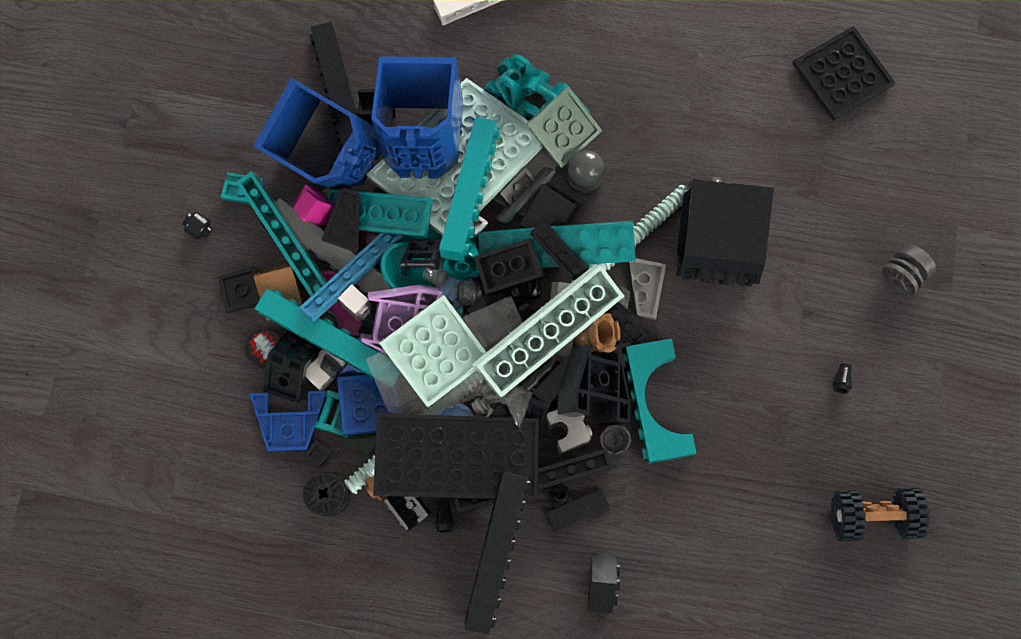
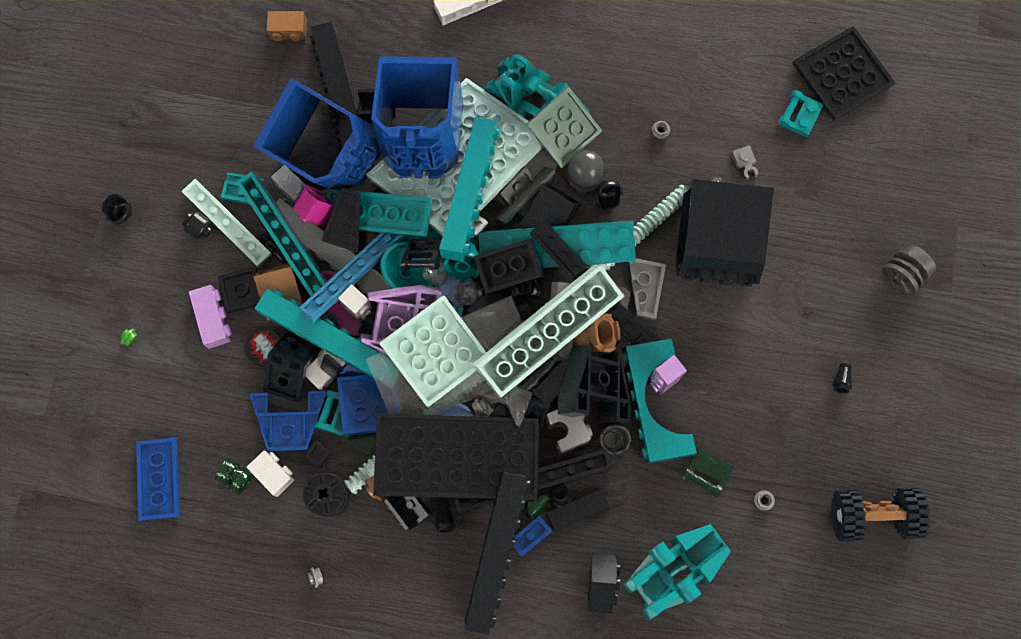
(117, 208): none -> black hair
(128, 337): none -> bright green plate
(158, 479): none -> blue plate
(210, 316): none -> lavender brick
(227, 223): none -> light aqua plate
(234, 476): none -> clear green wheel
(271, 473): none -> white brick
(272, 247): none -> black axle
(287, 25): none -> medium nougat brick
(288, 182): none -> white brick
(315, 577): none -> light grey plate
(531, 536): none -> blue plate
(534, 507): none -> clear green cone
(608, 194): none -> black hair
(660, 125): none -> light grey plate
(666, 375): none -> lavender brick
(699, 550): none -> teal piece
(710, 466): none -> clear green plate
(745, 159): none -> light grey plate
(770, 500): none -> light grey plate
(806, 115): none -> teal plate

